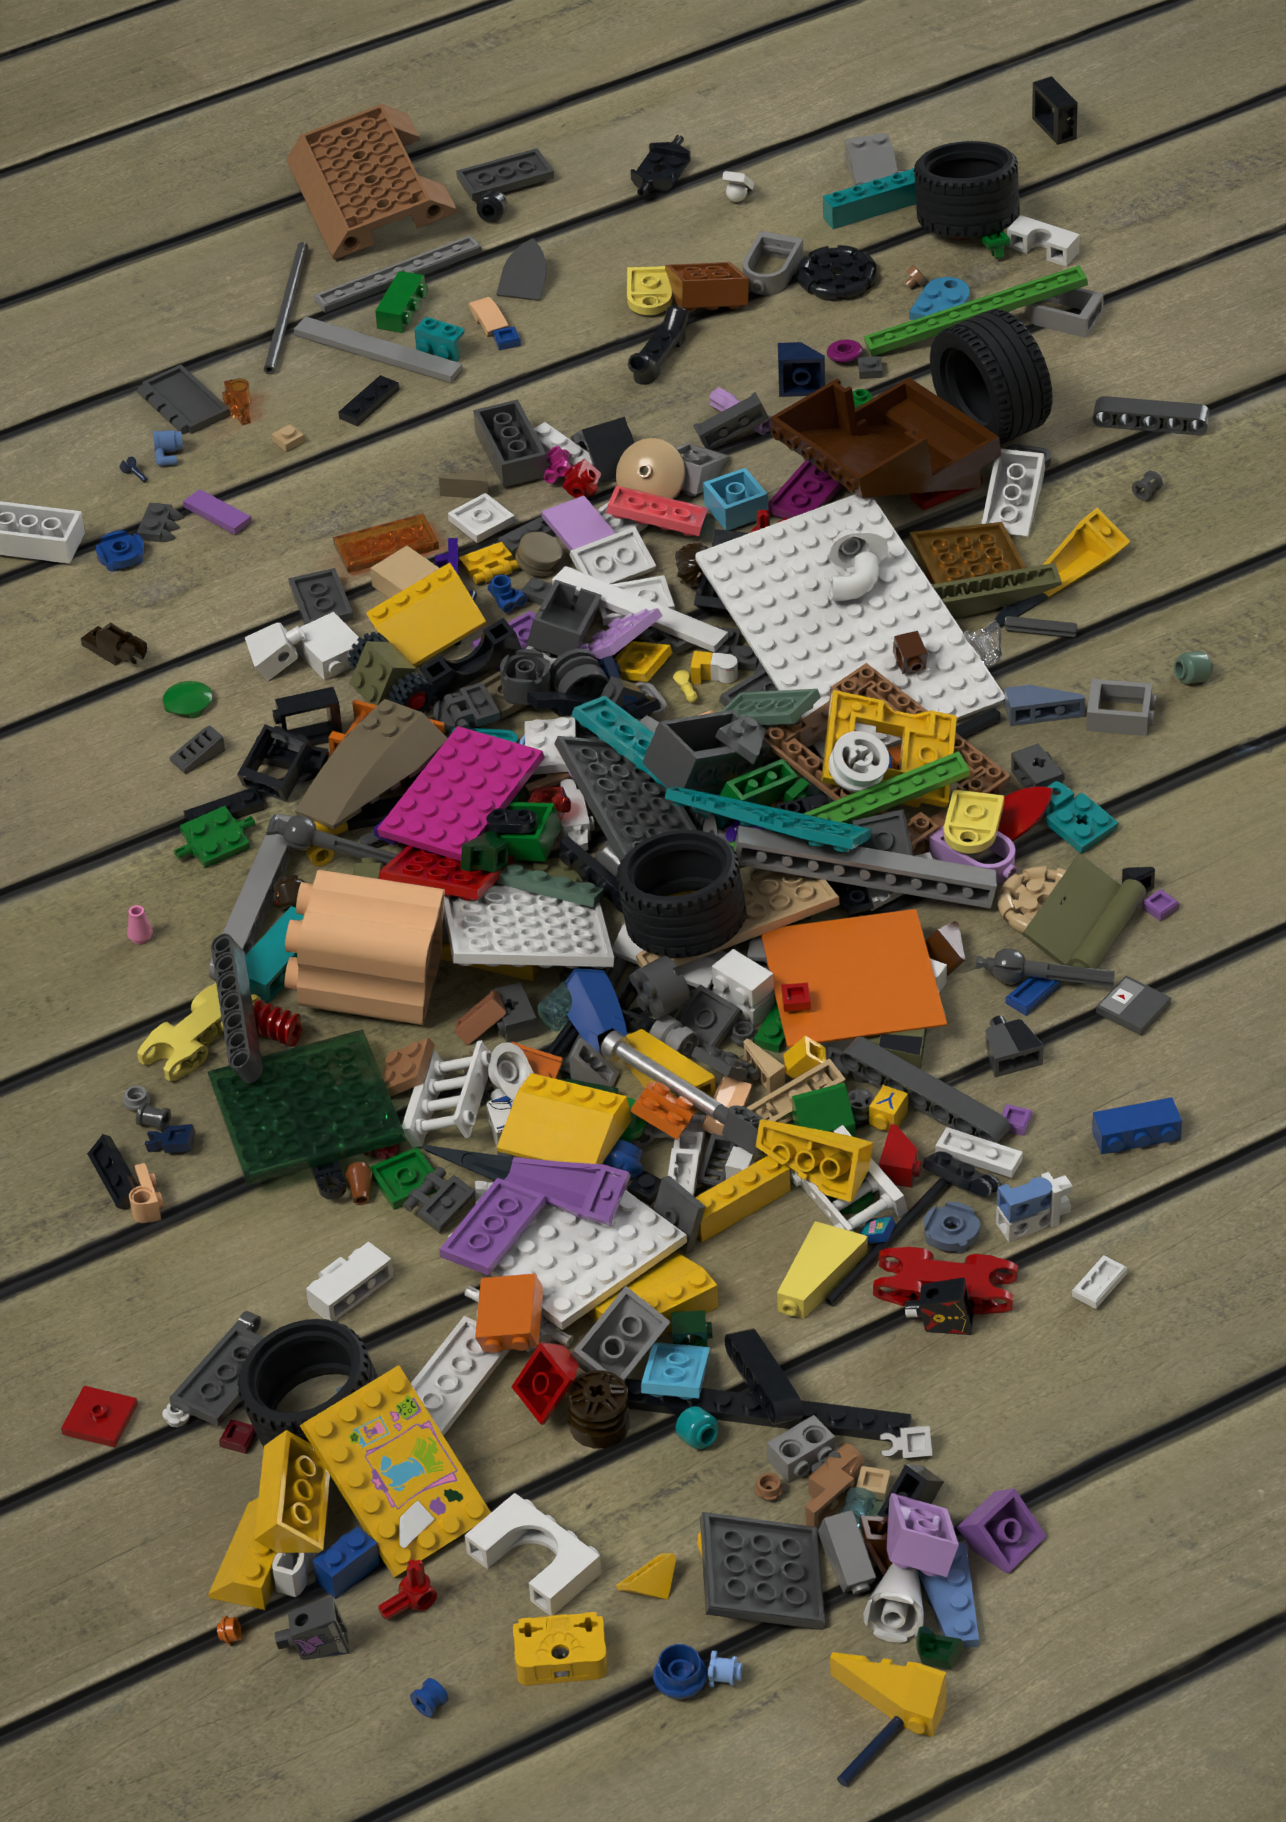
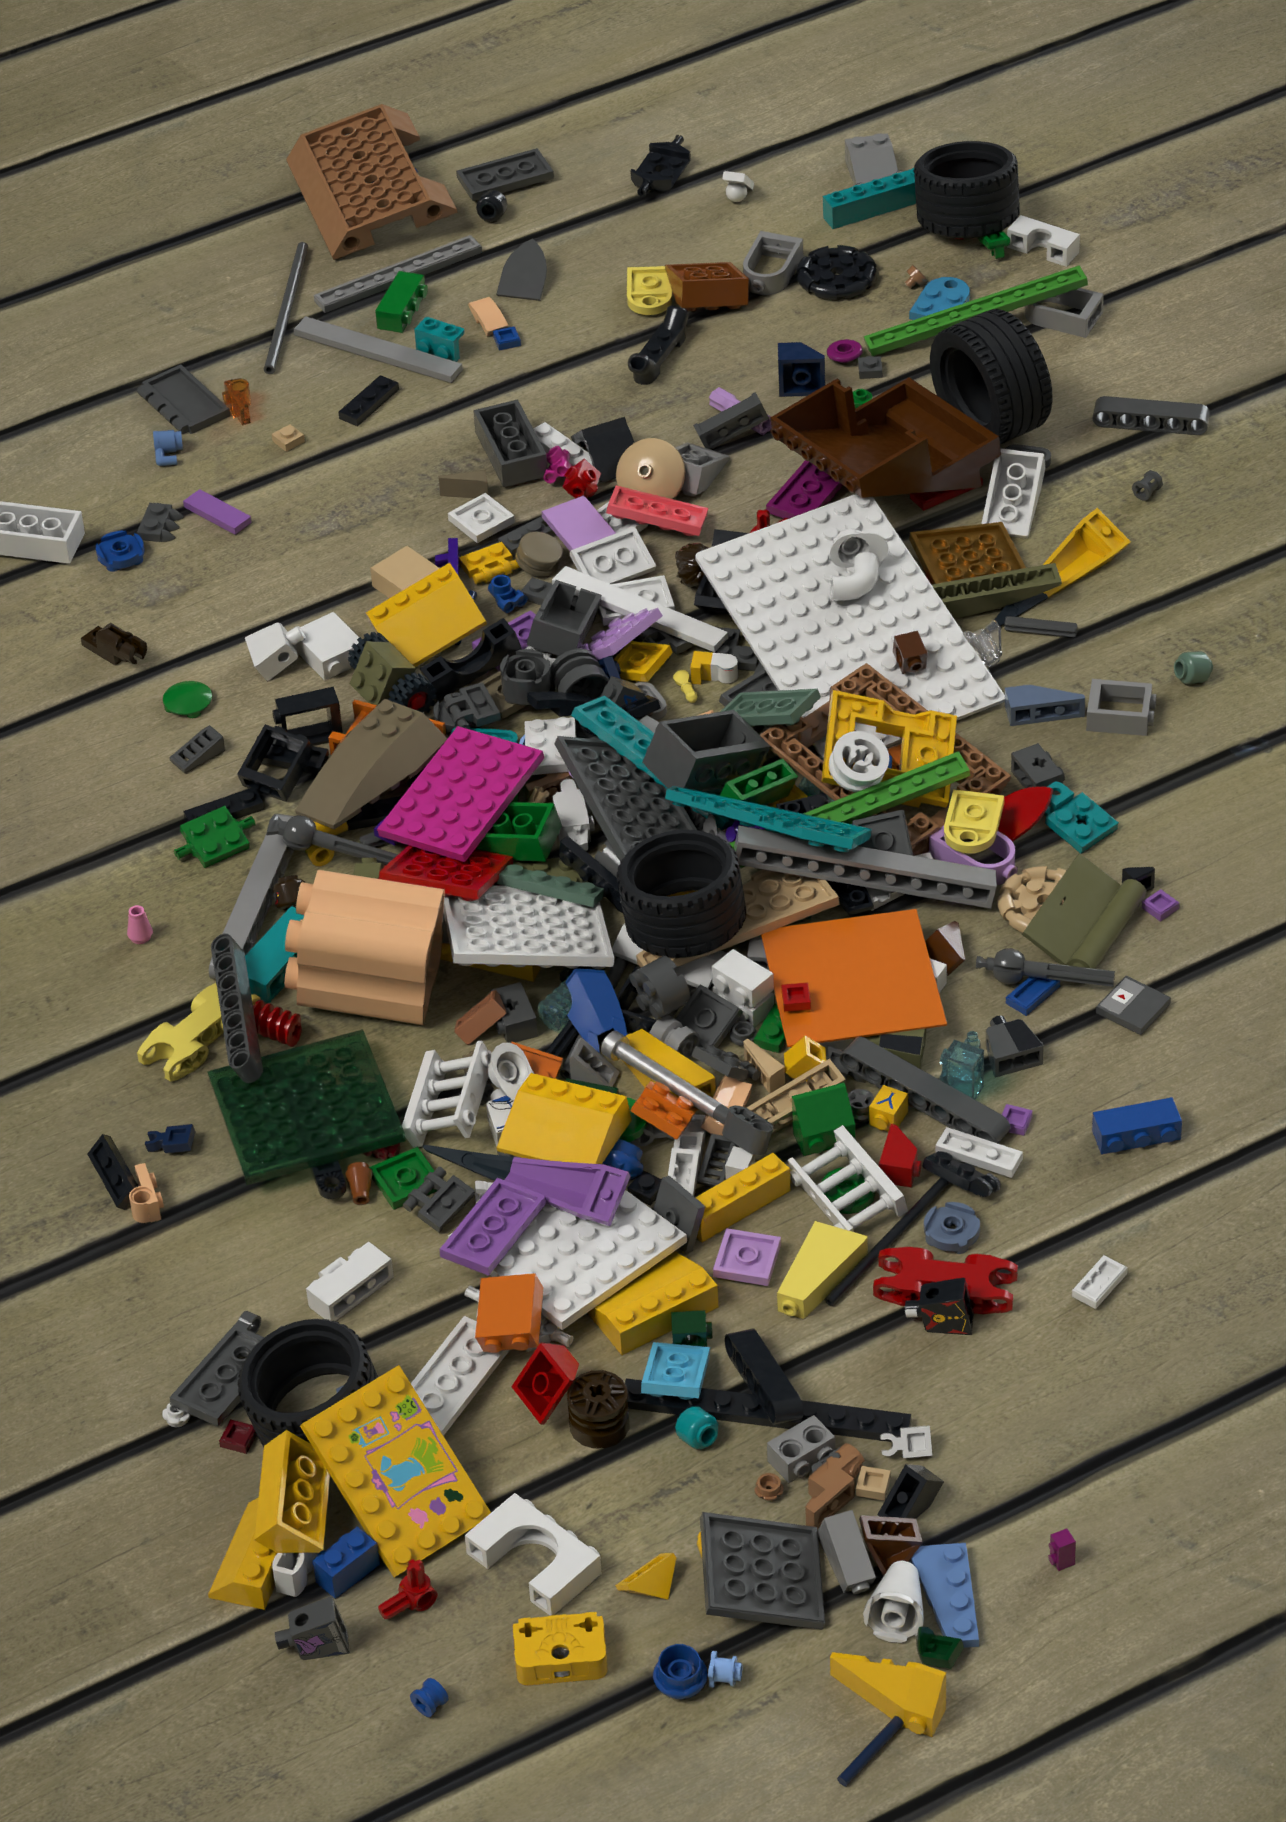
(99, 1416): red plate -> none
(130, 467): dark blue hand -> none
(134, 1097): light grey plate -> none
(153, 1116): dark grey bush -> none
(229, 1630): orange plate -> none
(320, 595): dark grey plate -> none
(372, 545): clear orange plate -> none
(407, 1066): medium nougat plate -> none
(413, 1523): white sticker -> none
(485, 853): dark green brick -> none
(512, 821): black plate -> none
(552, 795): clear red brick -> none
(620, 1336): light grey slope -> none
(734, 498): medium azure brick -> none
(743, 736): dark grey wing -> none
(747, 1257): none -> lavender plate
(797, 791): green plate -> none
(825, 1158): yellow wedge -> none
(860, 1501): clear light blue wheel -> none
(878, 1229): tile -> none
(920, 1536): lavender slope -> none
(964, 1065): none -> clear light blue brick
(978, 723): black axle -> none
(1002, 1530): medium lavender slope -> none
(1032, 1206): hips -> none
(1049, 95): black window -> none
(1062, 1549): none -> magenta piece

